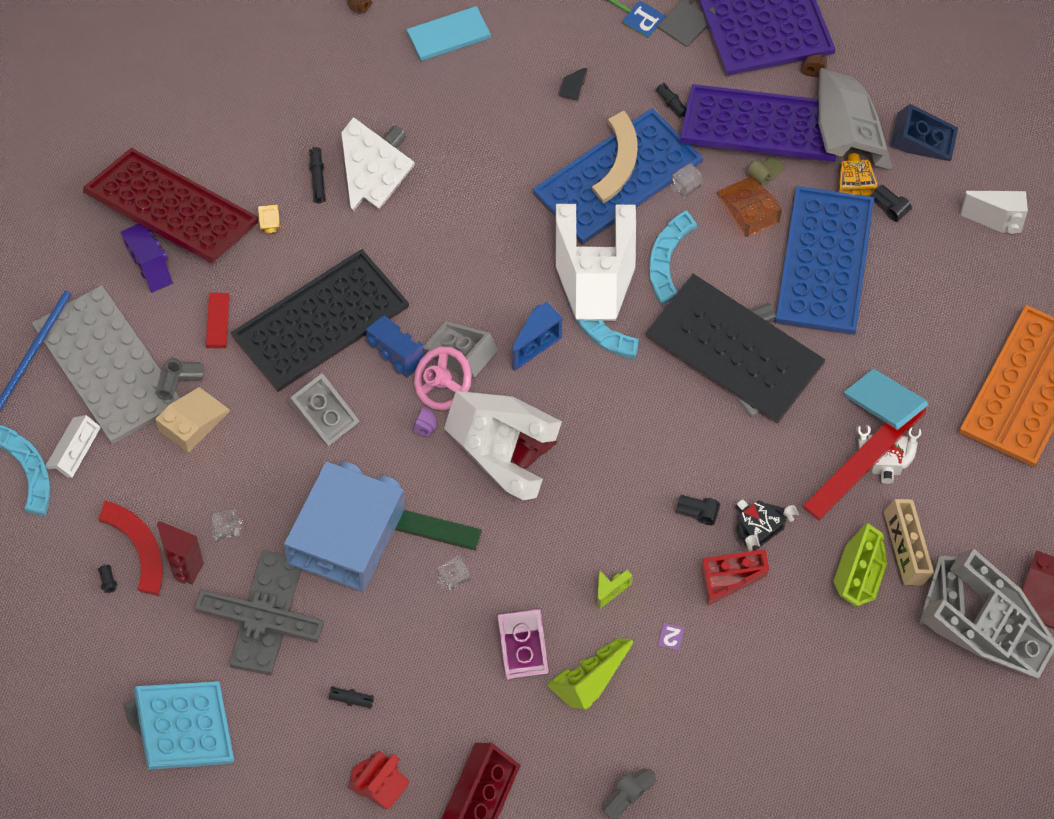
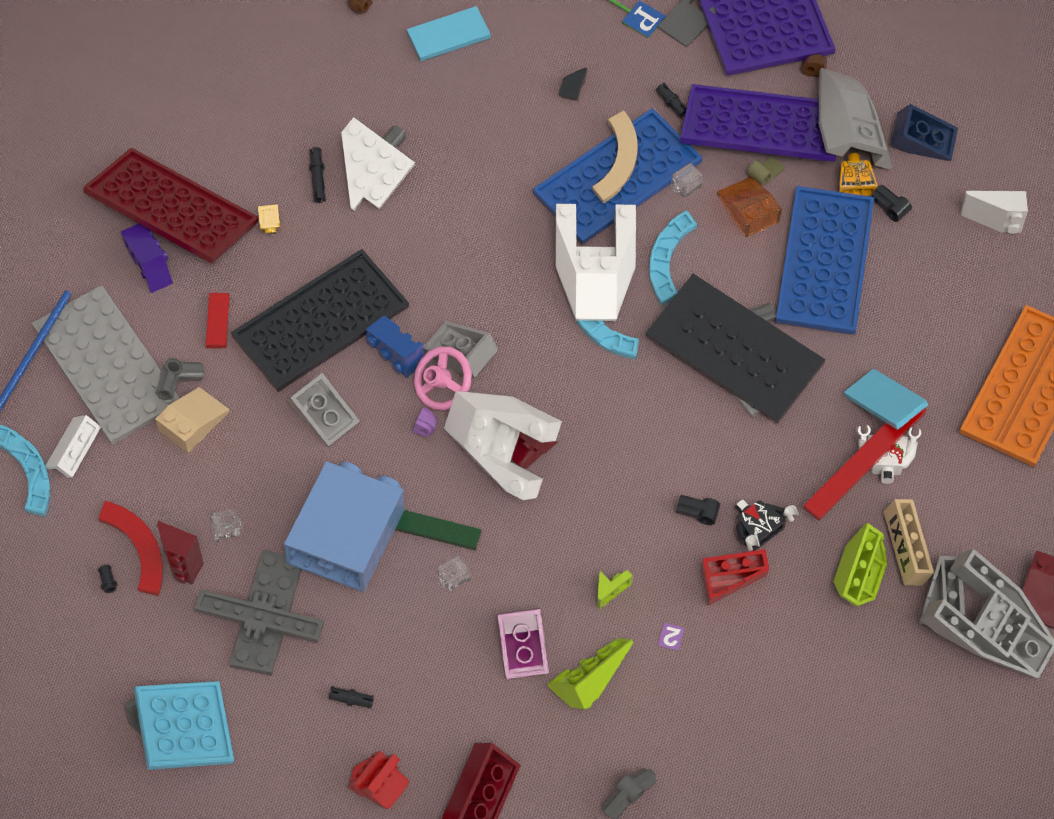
(539, 333): blue slope -> none

